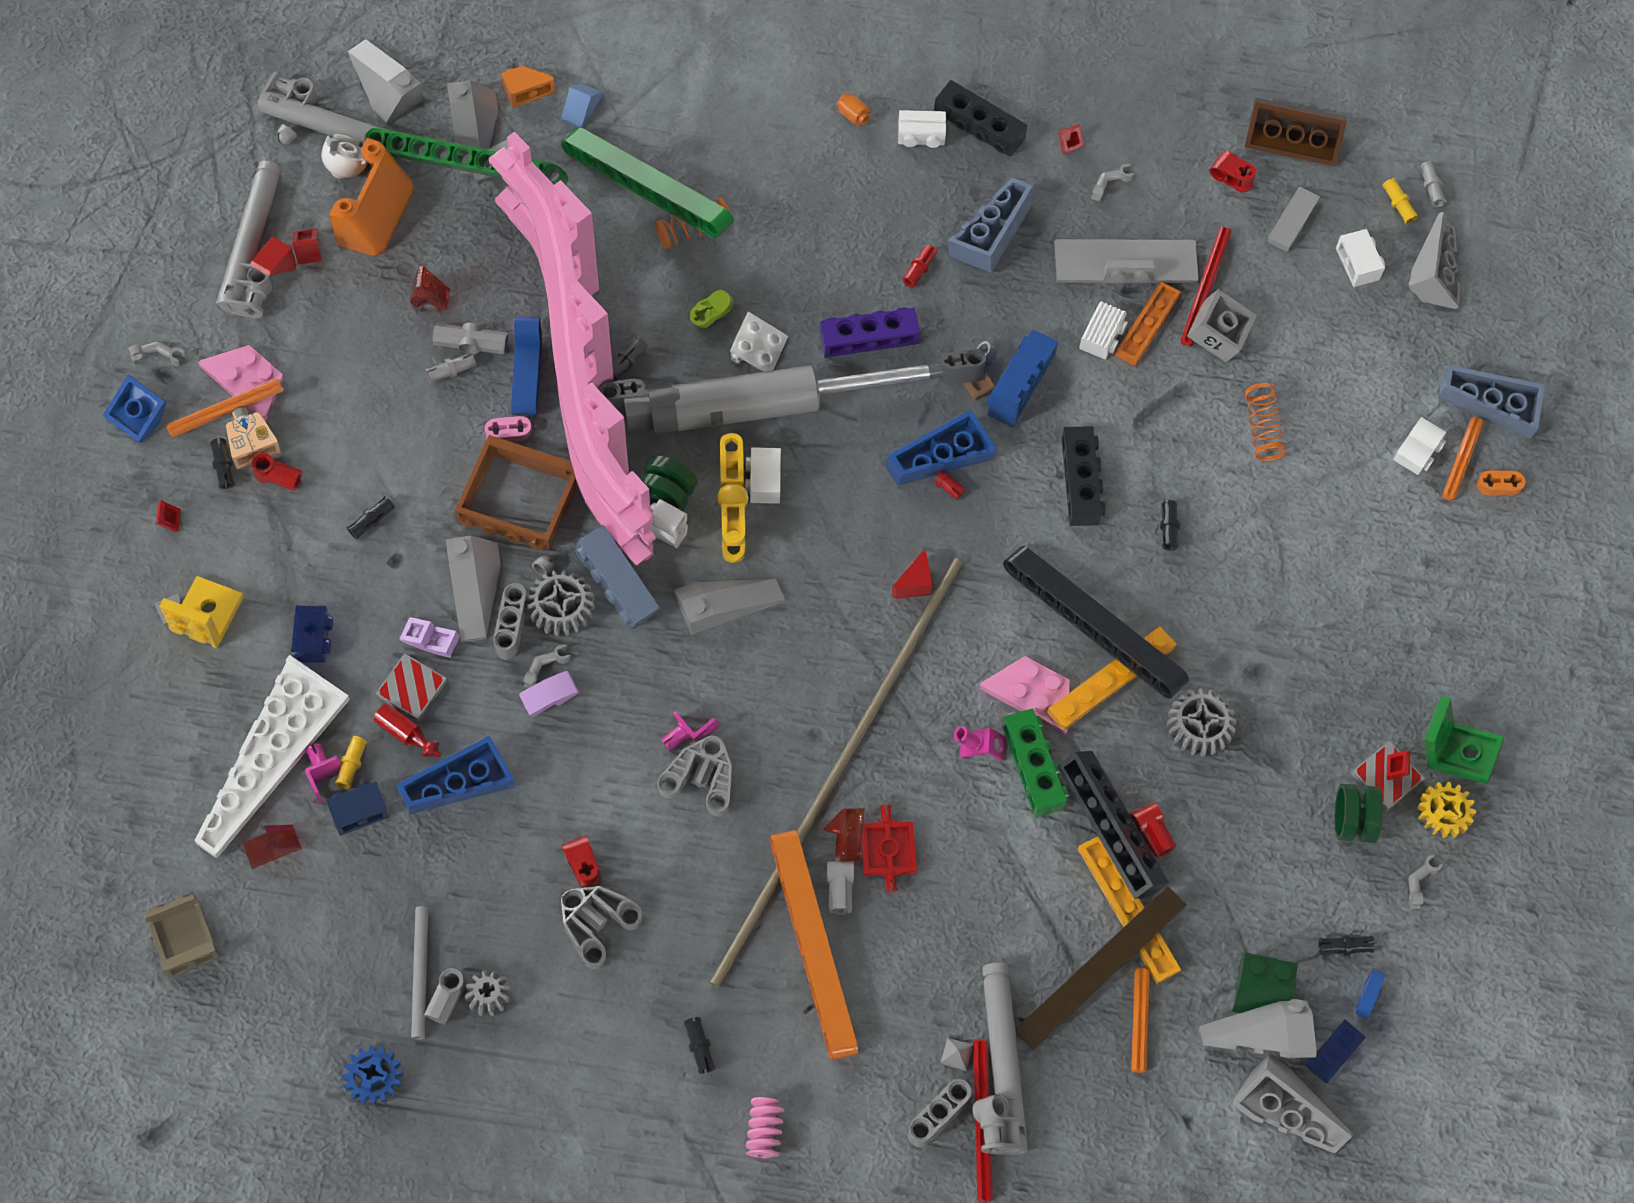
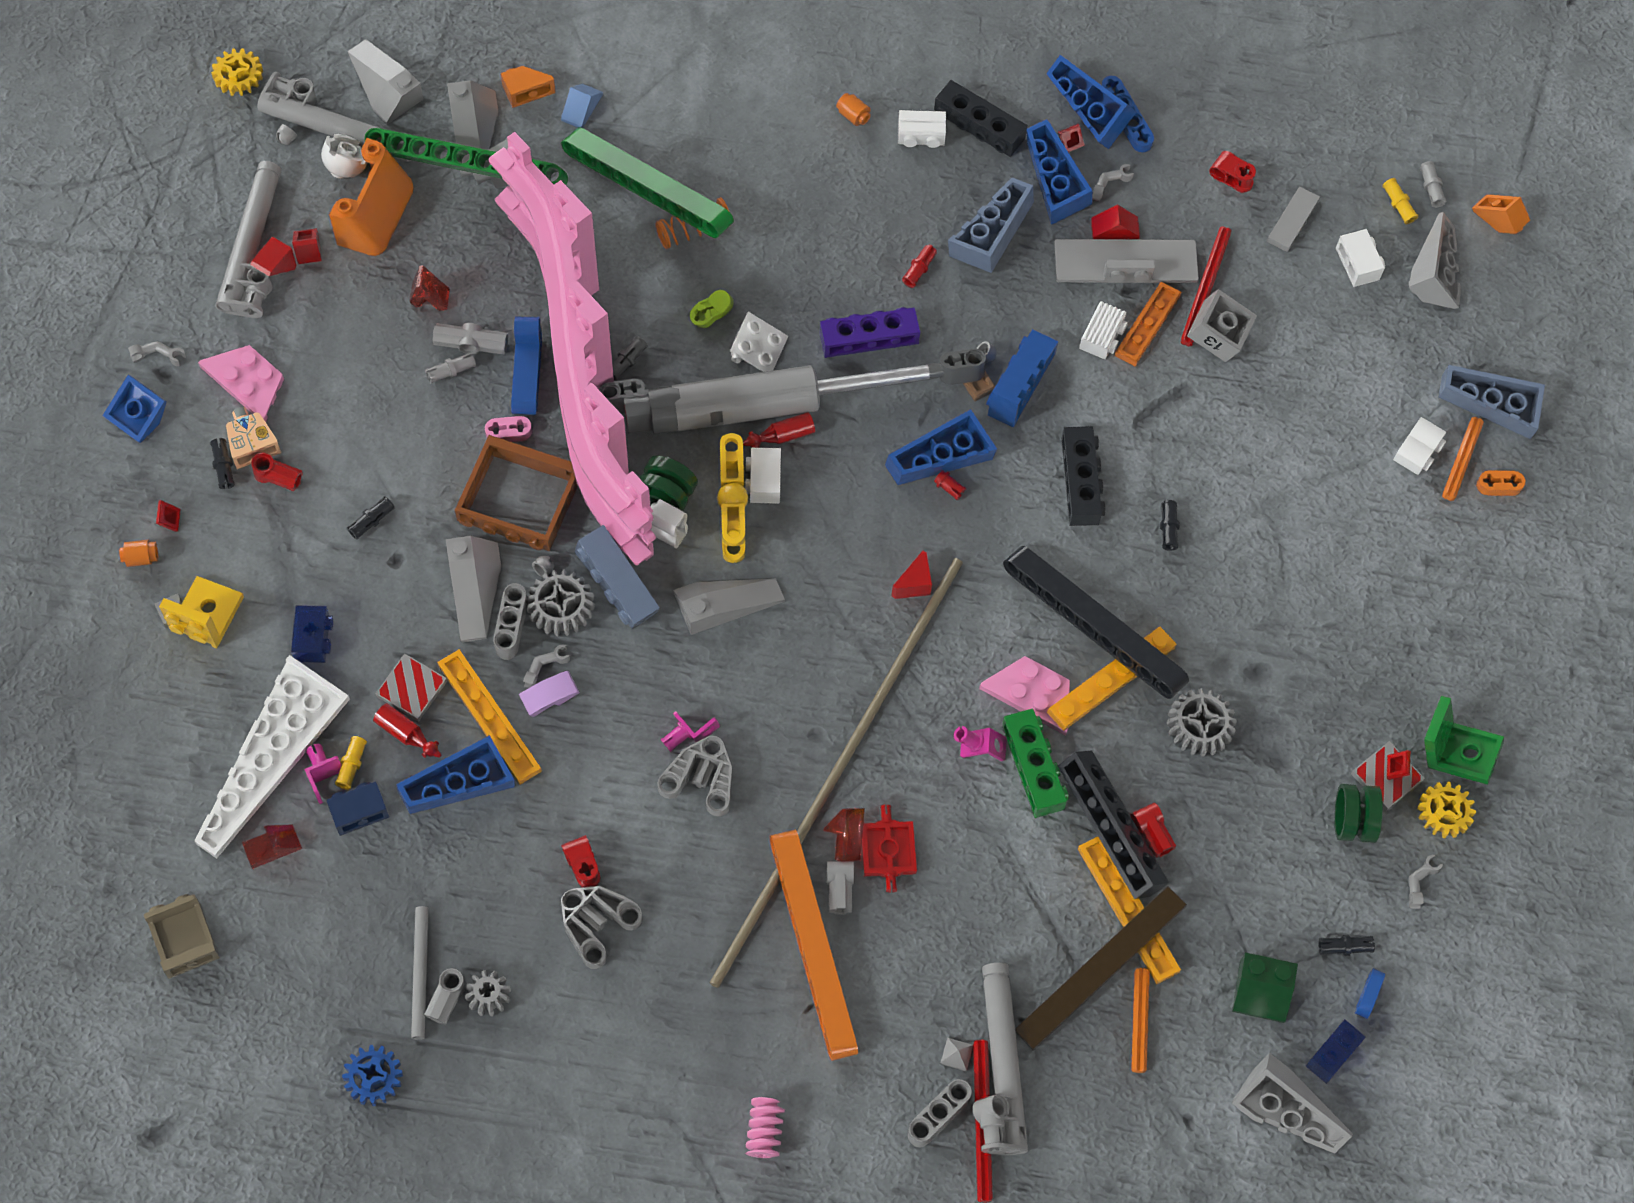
(139, 553): none -> orange brick
(224, 407): orange axle -> none
(238, 72): none -> yellow gear
(429, 638): lavender slope -> none
(489, 716): none -> light orange plate
(699, 1045): black pin -> none
(783, 431): none -> red wheel
(1058, 176): none -> blue wedge
(1095, 105): none -> blue wedge
(1115, 224): none -> red slope
(1131, 132): none -> blue beam
(1274, 1027): light grey wedge -> none
(1277, 444): orange piece -> none
(1295, 132): reddish brown slope -> none
(1503, 213): none -> orange slope

